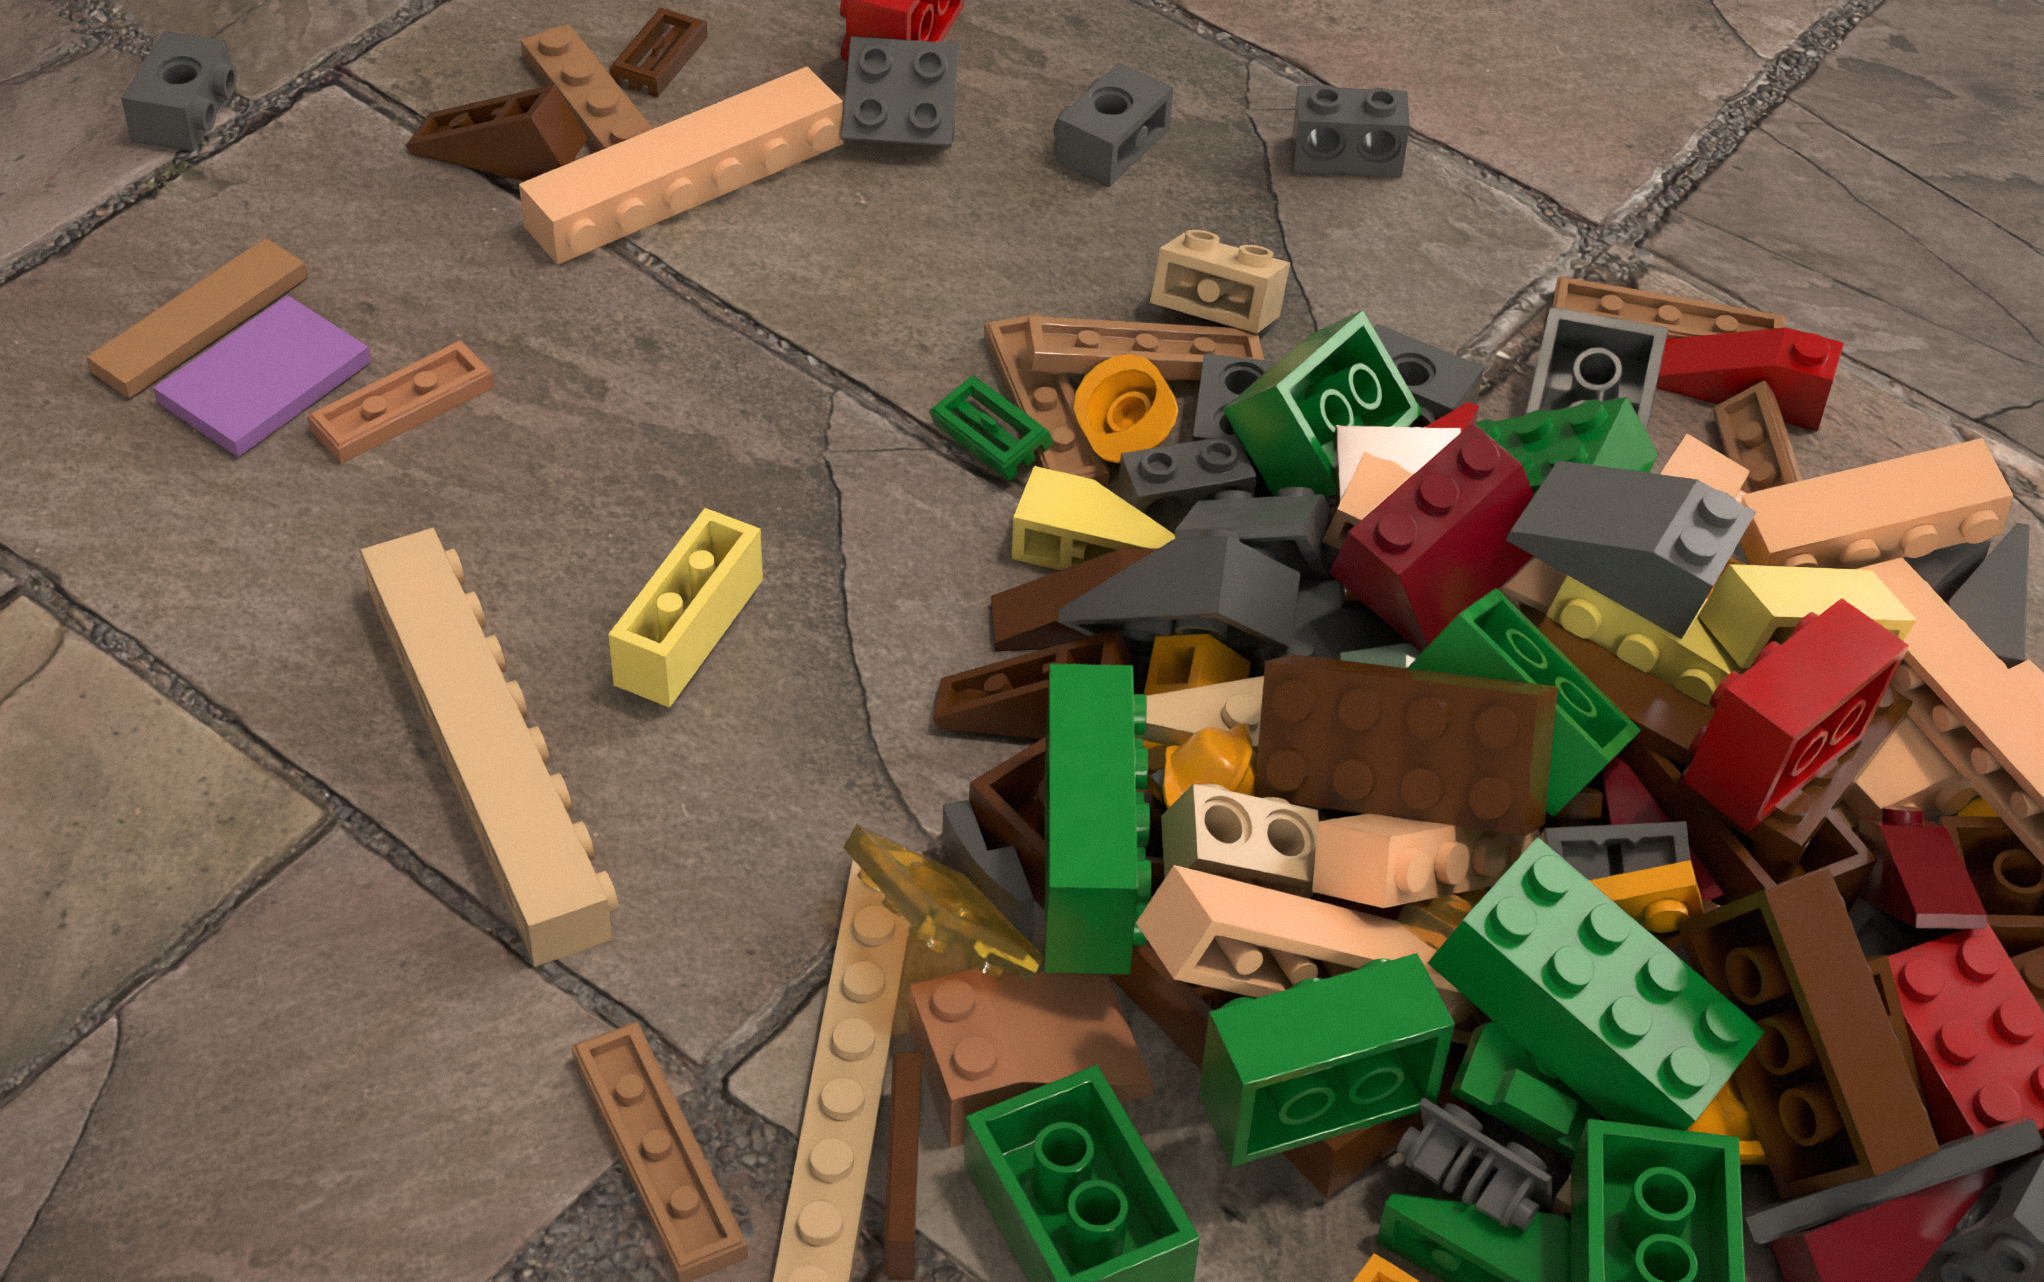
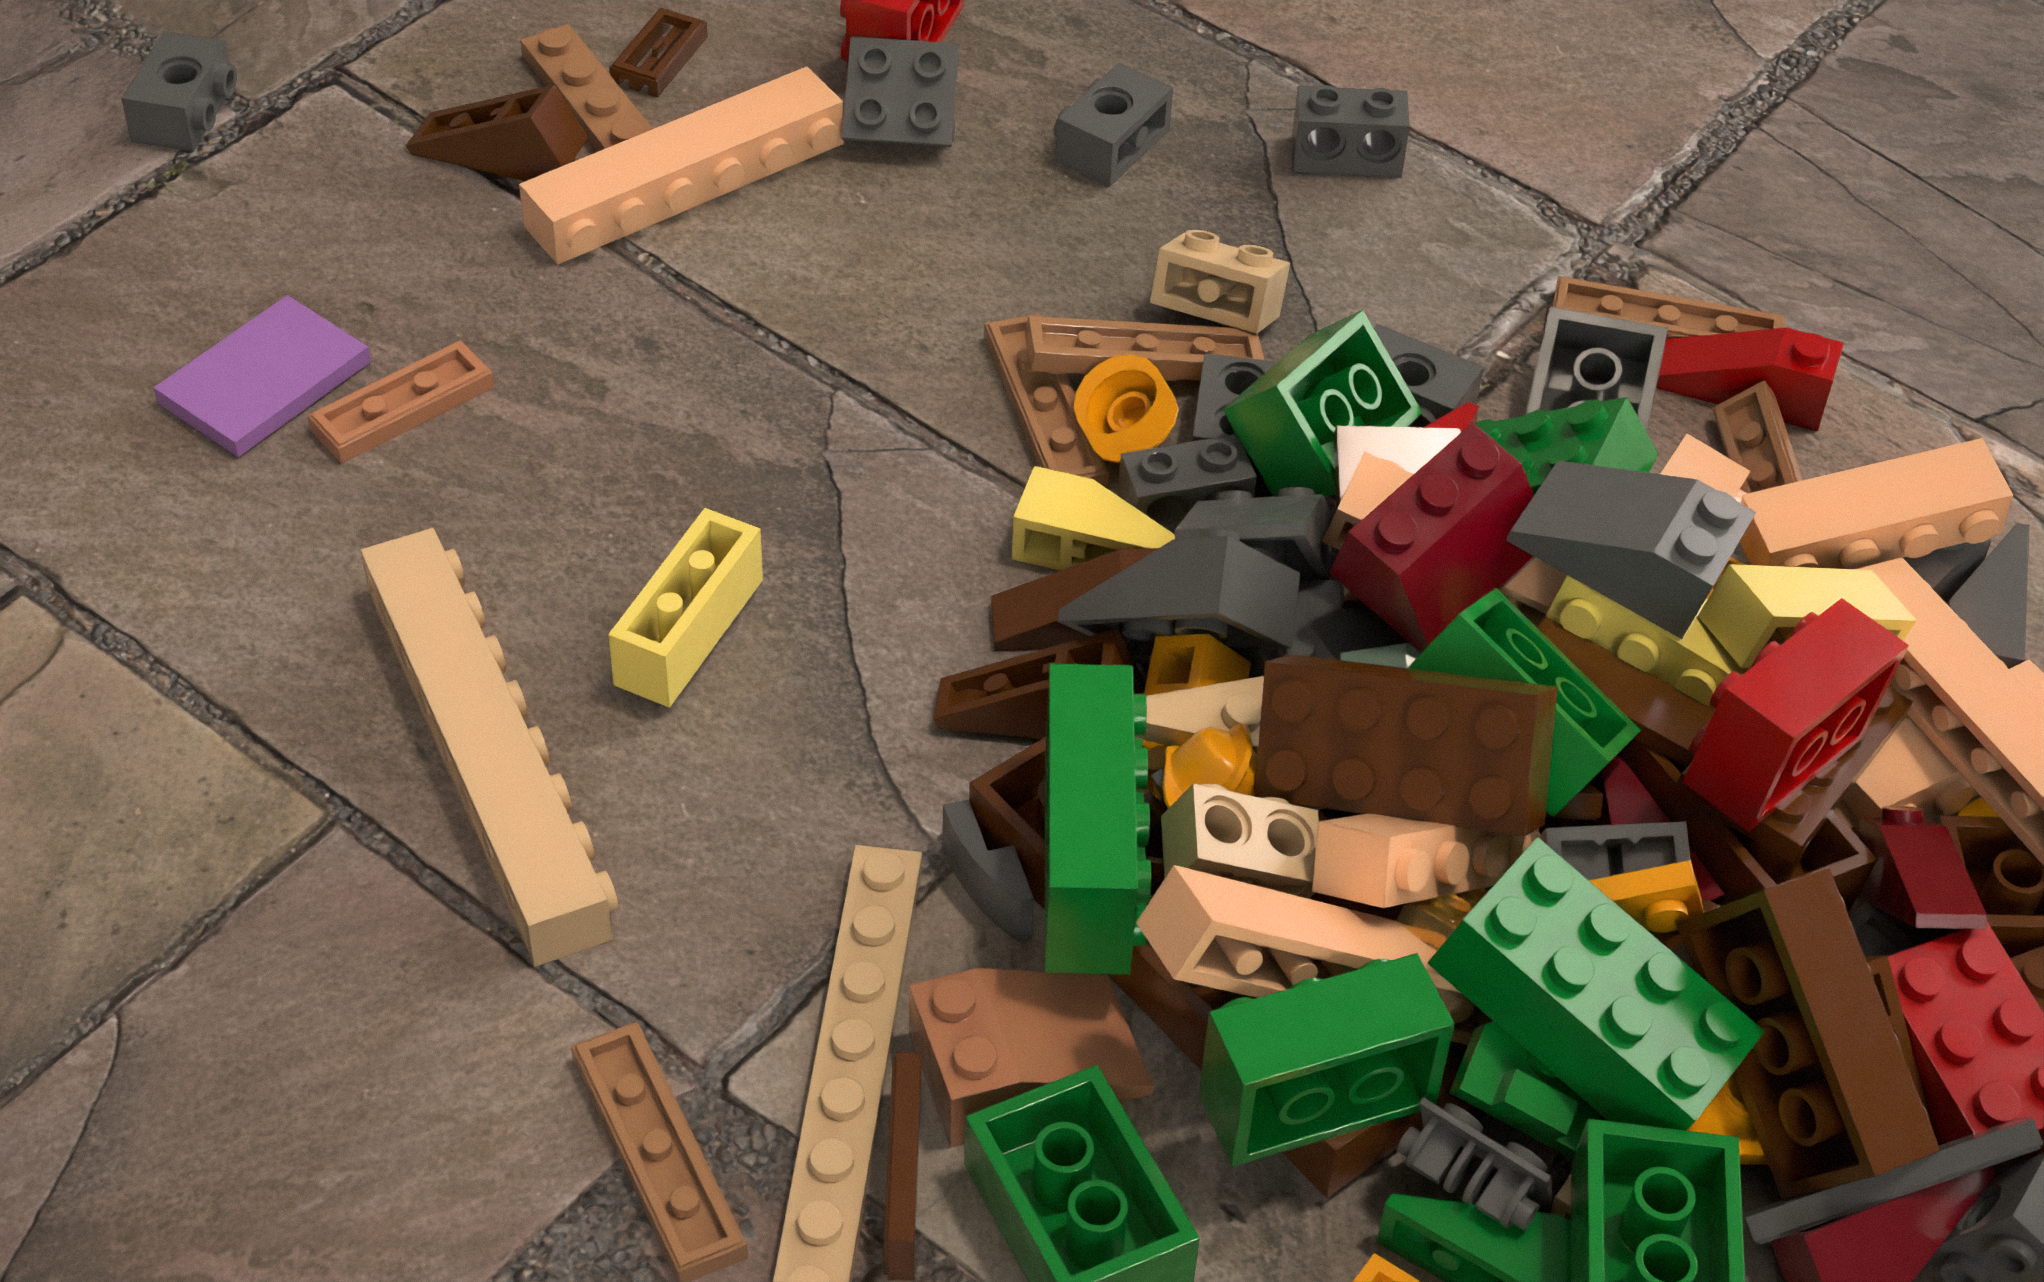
(196, 317): medium nougat tile -> none
(941, 906): clear yellow plate -> none
(1016, 451): green tile -> none

